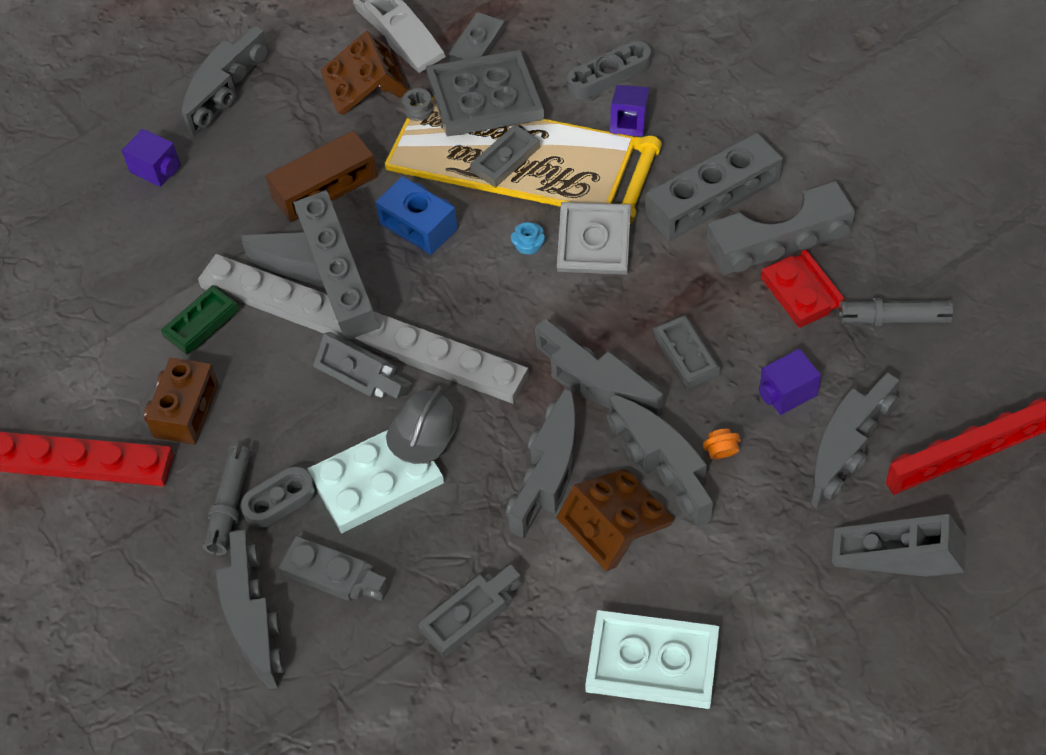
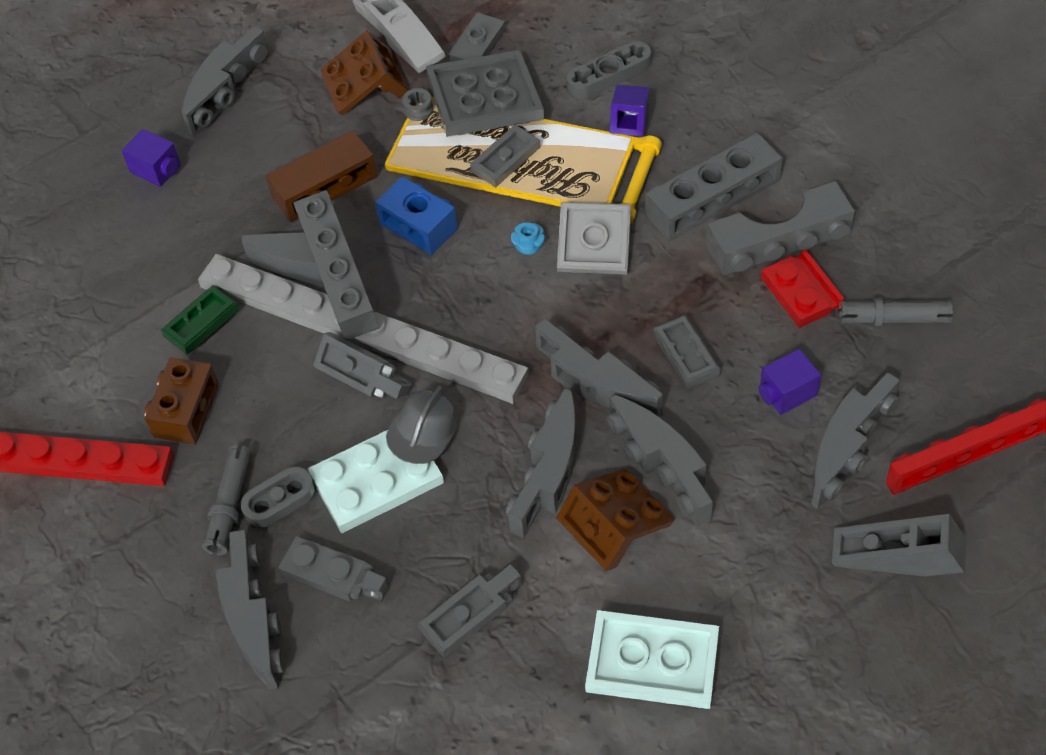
(722, 444): orange plate -> none

